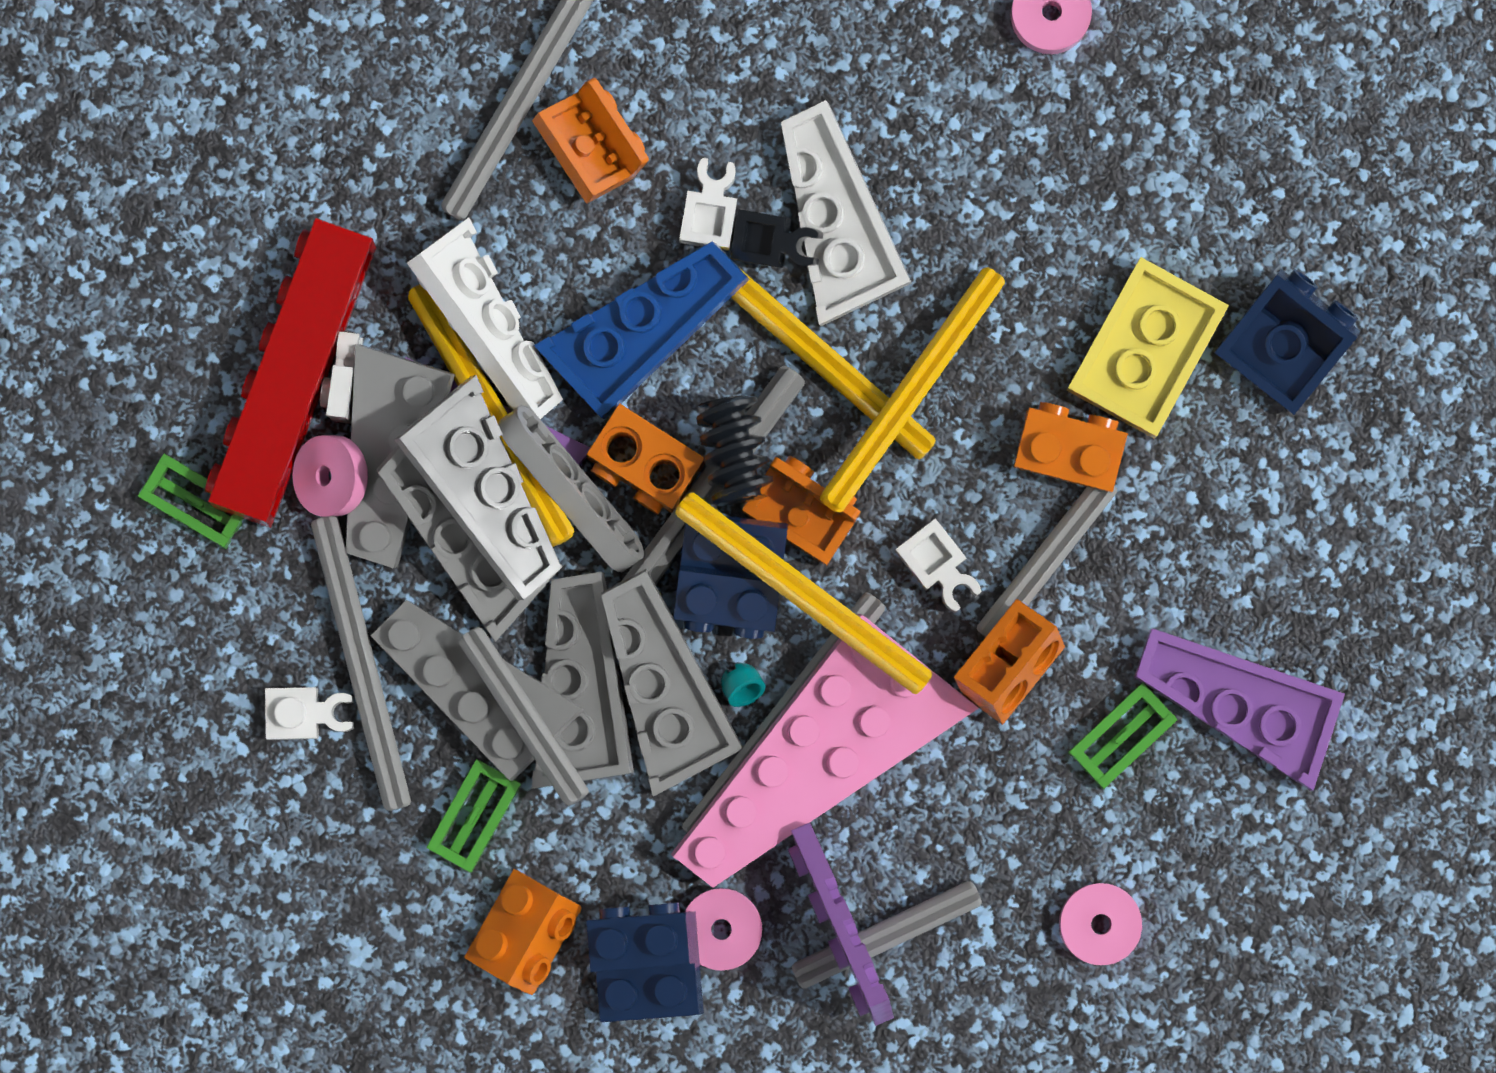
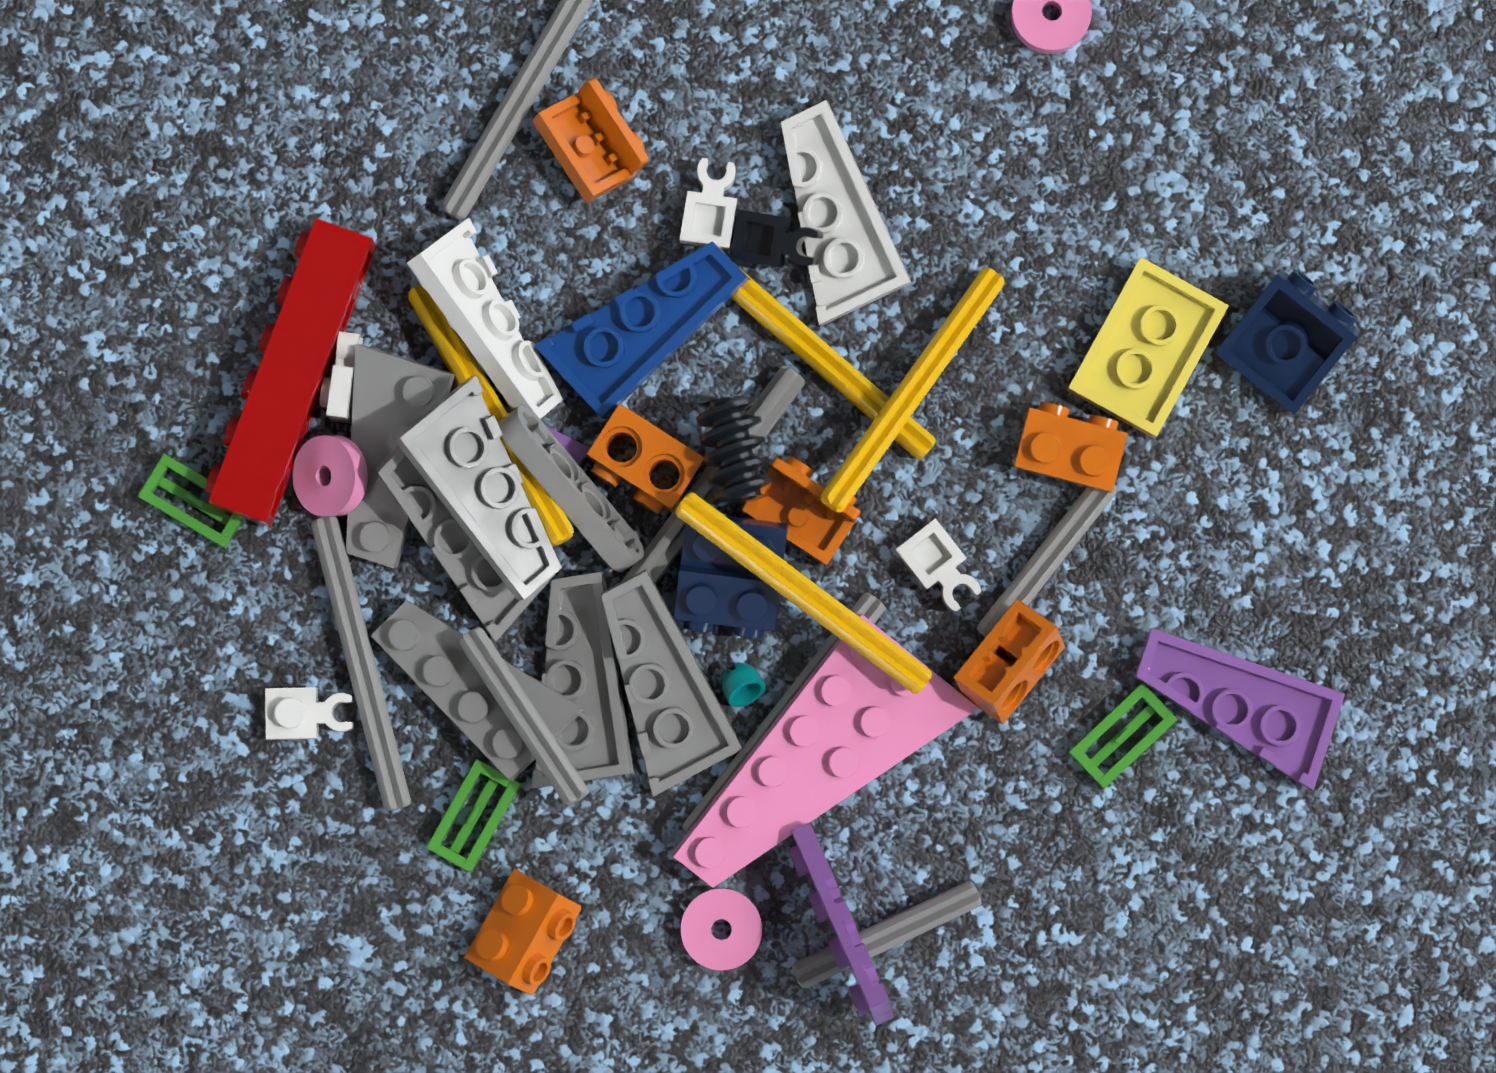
(646, 963): dark blue plate -> none
(1122, 915): bright pink piece -> none

